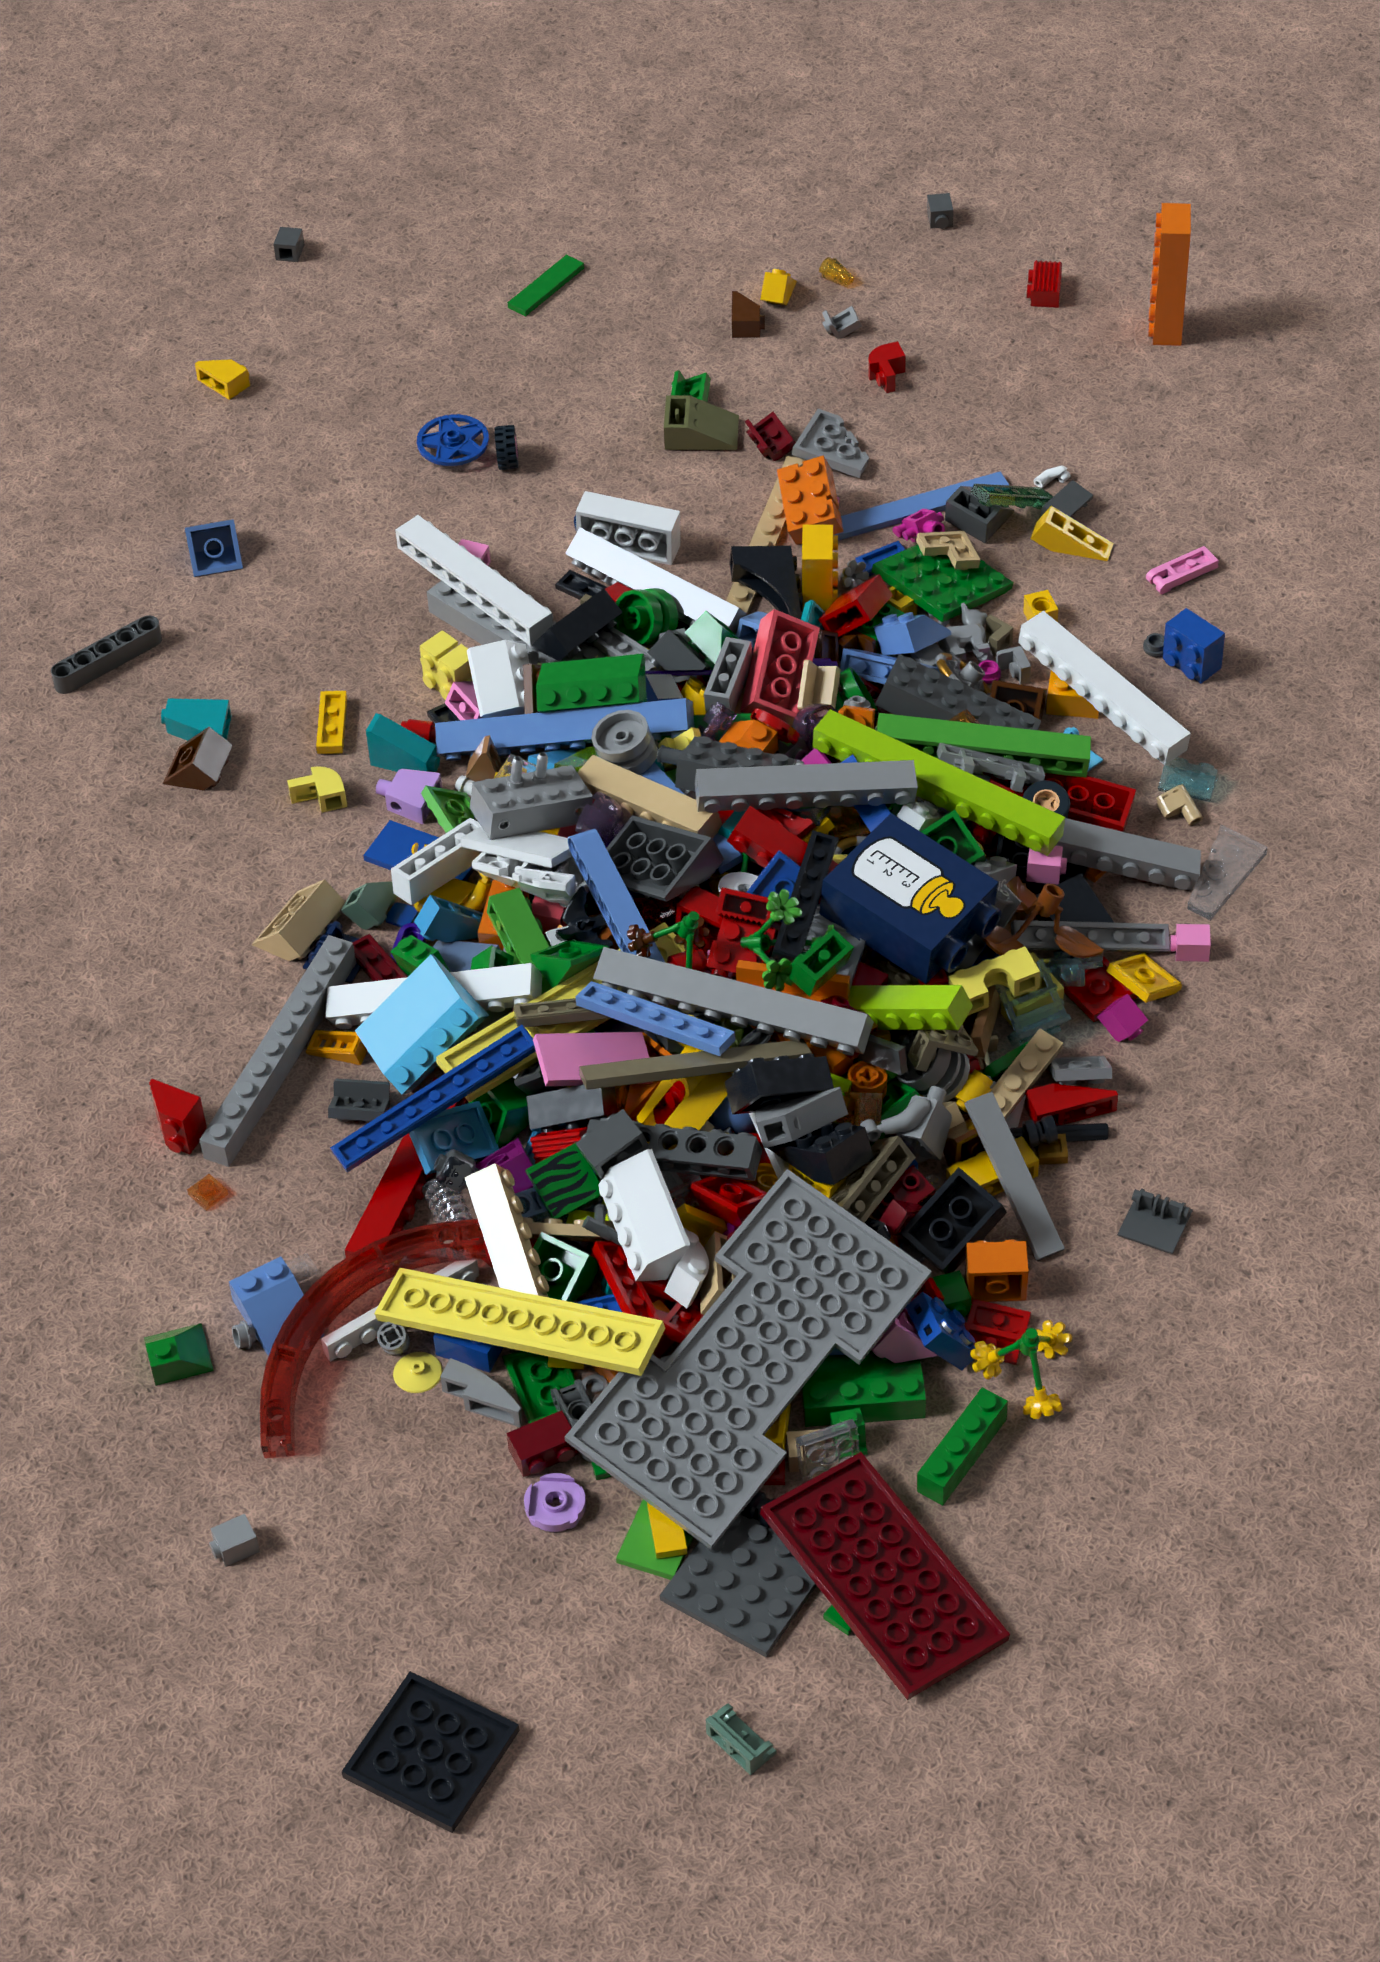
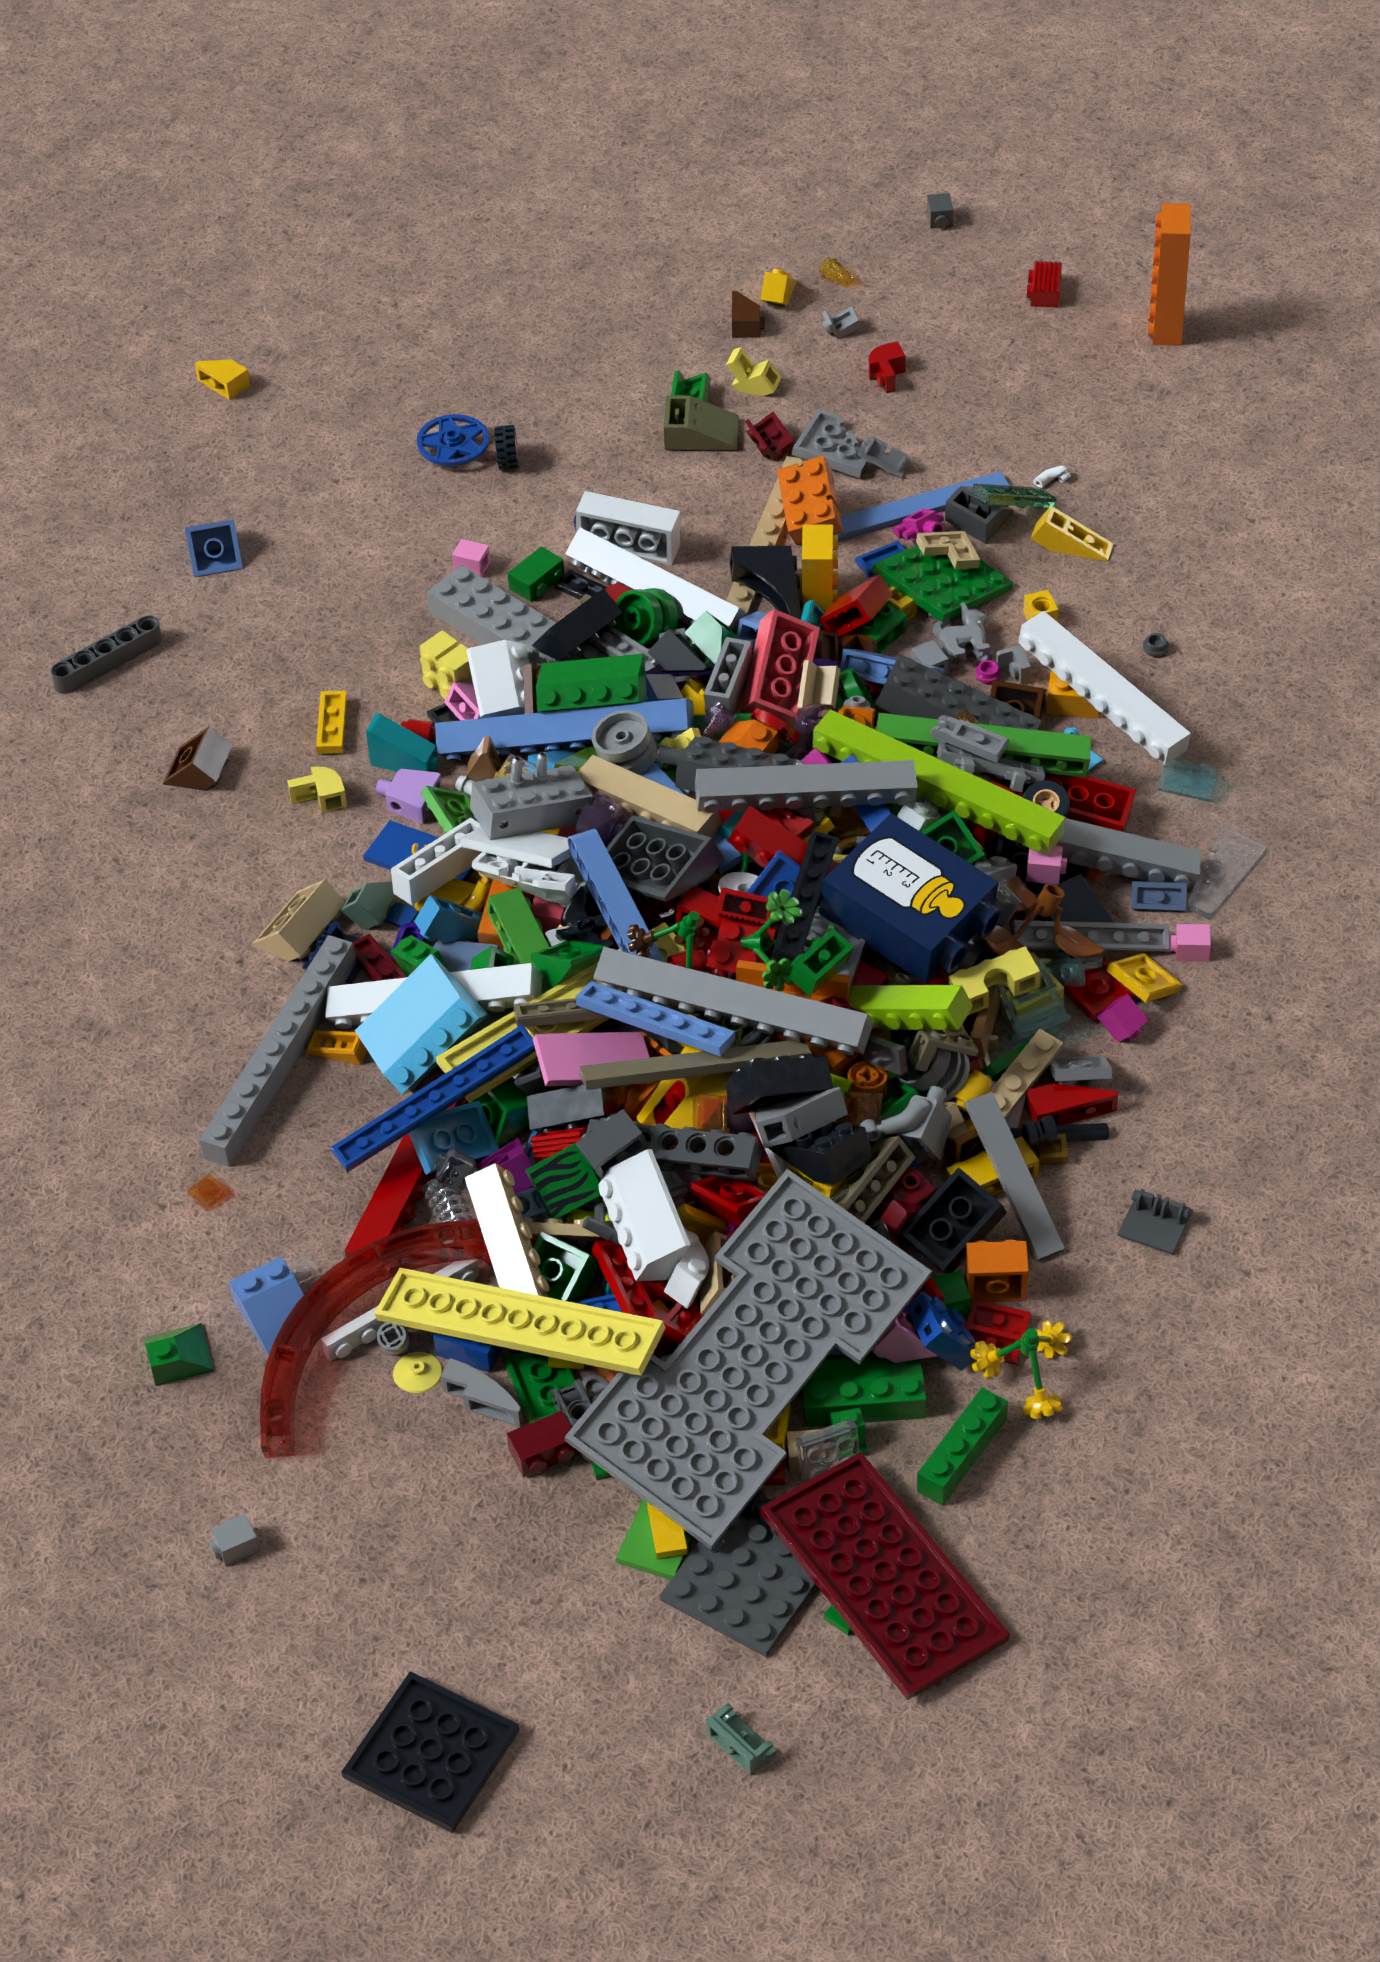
(179, 1116): red slope -> none
(191, 716): teal slope -> none
(243, 1335): light grey plate -> none
(289, 244): dark grey brick -> none
(359, 1100): dark grey bracket -> none
(474, 579): white brick -> none
(536, 574): none -> green brick
(545, 285): green tile -> none
(560, 1517): lavender plate -> none
(710, 1112): none -> clear orange brick
(750, 378): none -> light yellow brick
(853, 574): light grey plant -> none
(874, 452): none -> light grey hinge
(908, 633): medium blue slope -> none
(969, 674): light grey piece -> none
(969, 737): none -> light grey hinge
(998, 634): dark tan panel -> none
(1069, 499): dark grey hinge -> none
(1159, 895): none -> sand blue plate
(1178, 801): tan piece -> none
(1182, 569): bright pink plate -> none
(1193, 645): blue brick -> none

